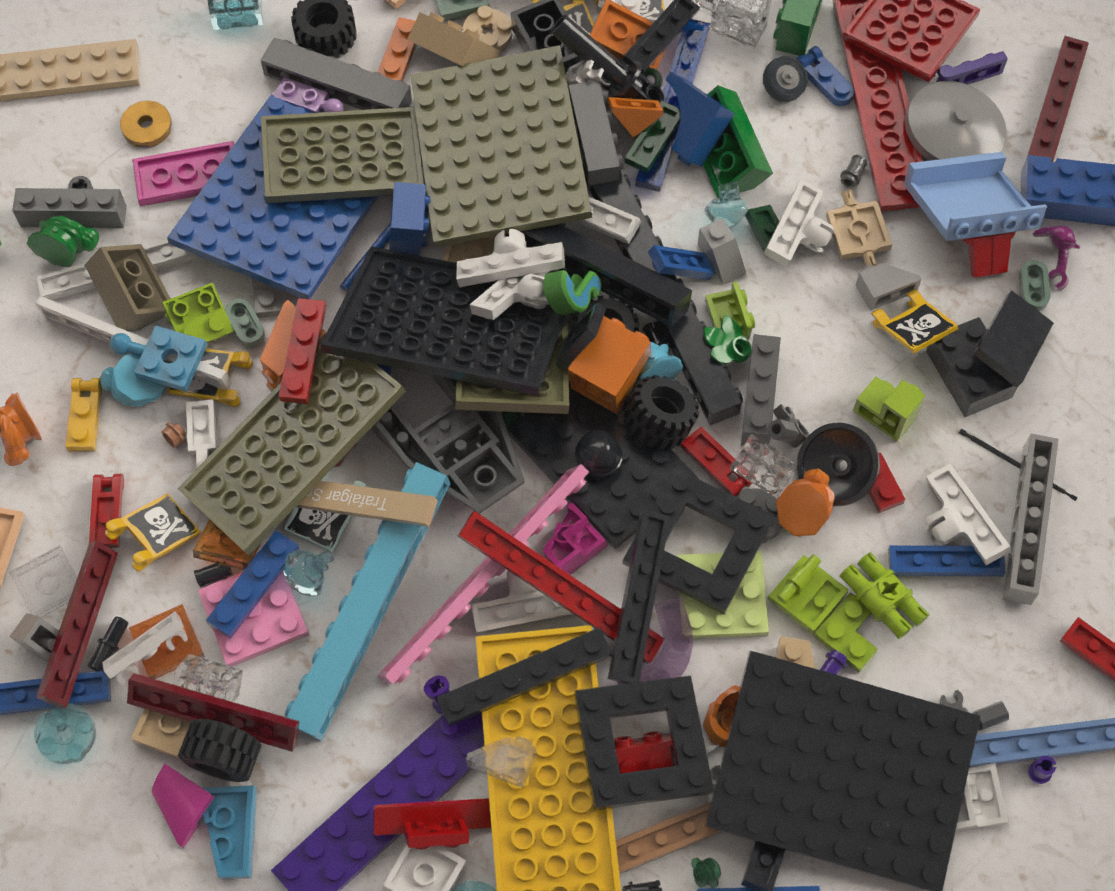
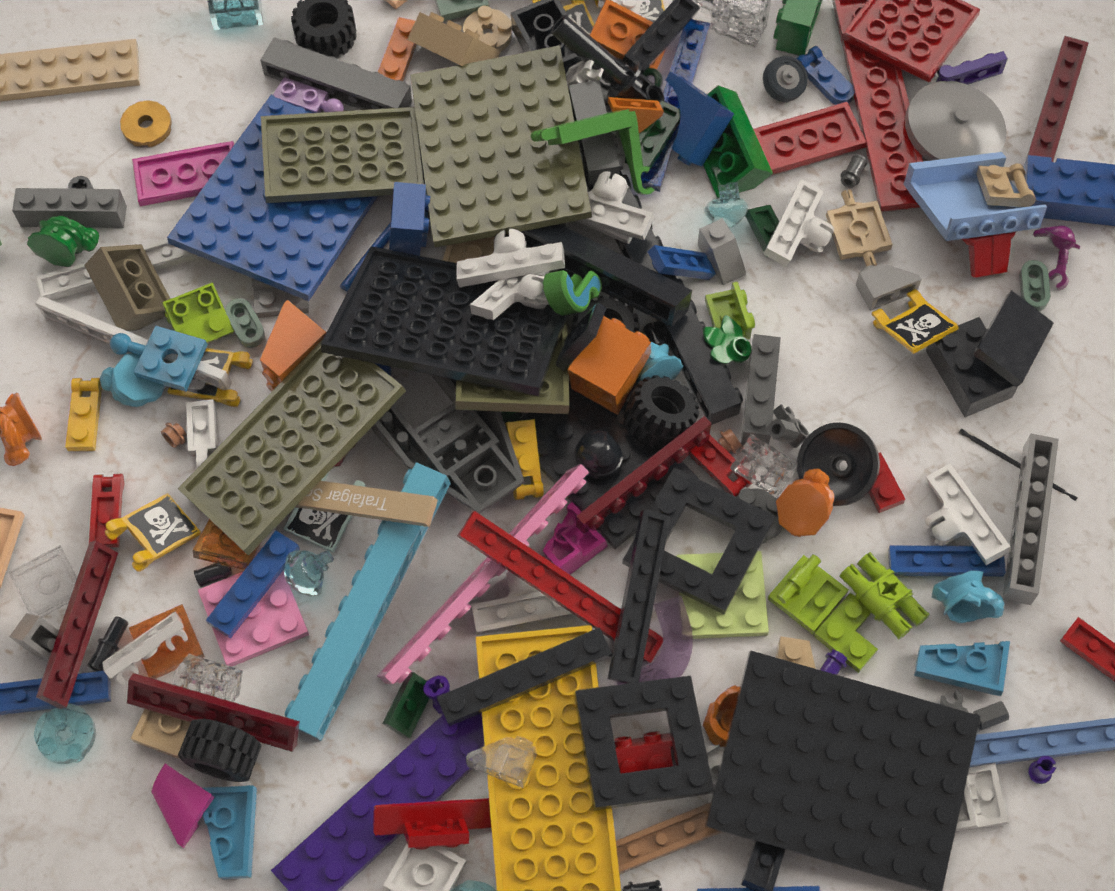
(302, 351): red plate -> none
(407, 706): none -> dark green plate
(525, 447): none -> yellow plate
(610, 211): none -> white plate
(622, 120): none -> bright green hinge
(637, 481): none -> dark red plate
(706, 872): clear green plate -> none
(729, 441): none -> nougat plate
(810, 137): none -> plate
(890, 407): lime brick -> none
(967, 598): none -> medium azure piece
(969, 667): none -> dark azure wing
(998, 190): none -> tan plate

